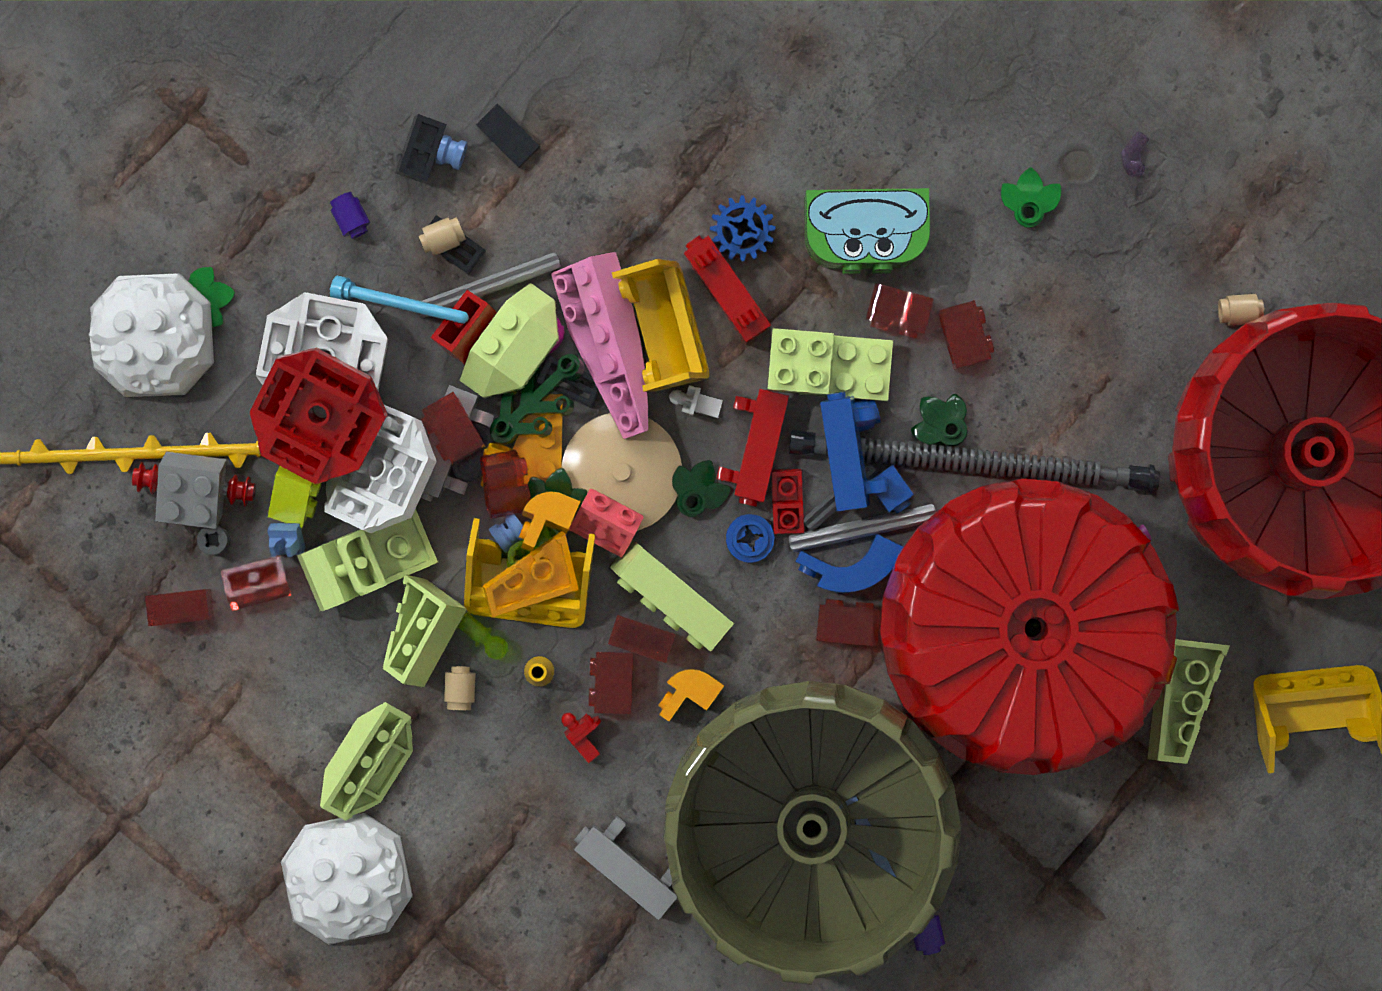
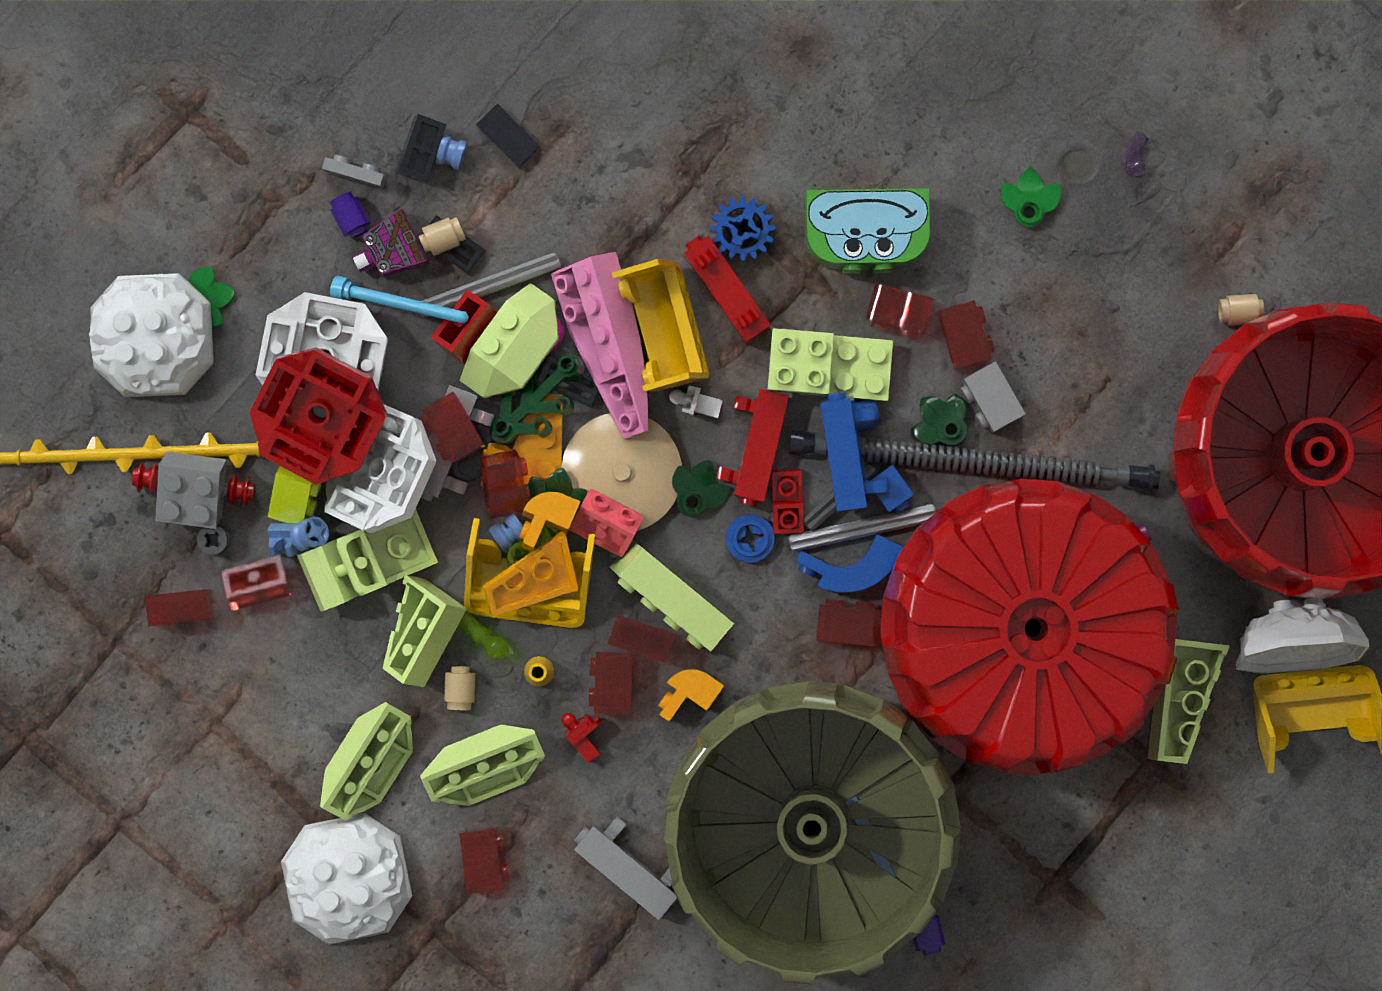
(317, 533): none -> medium blue wheel
(342, 167): none -> light grey plate
(392, 247): none -> torso
(483, 765): none -> yellowish green wedge
(483, 860): none -> clear red brick
(992, 398): none -> light grey brick
(1300, 639): none -> white rock

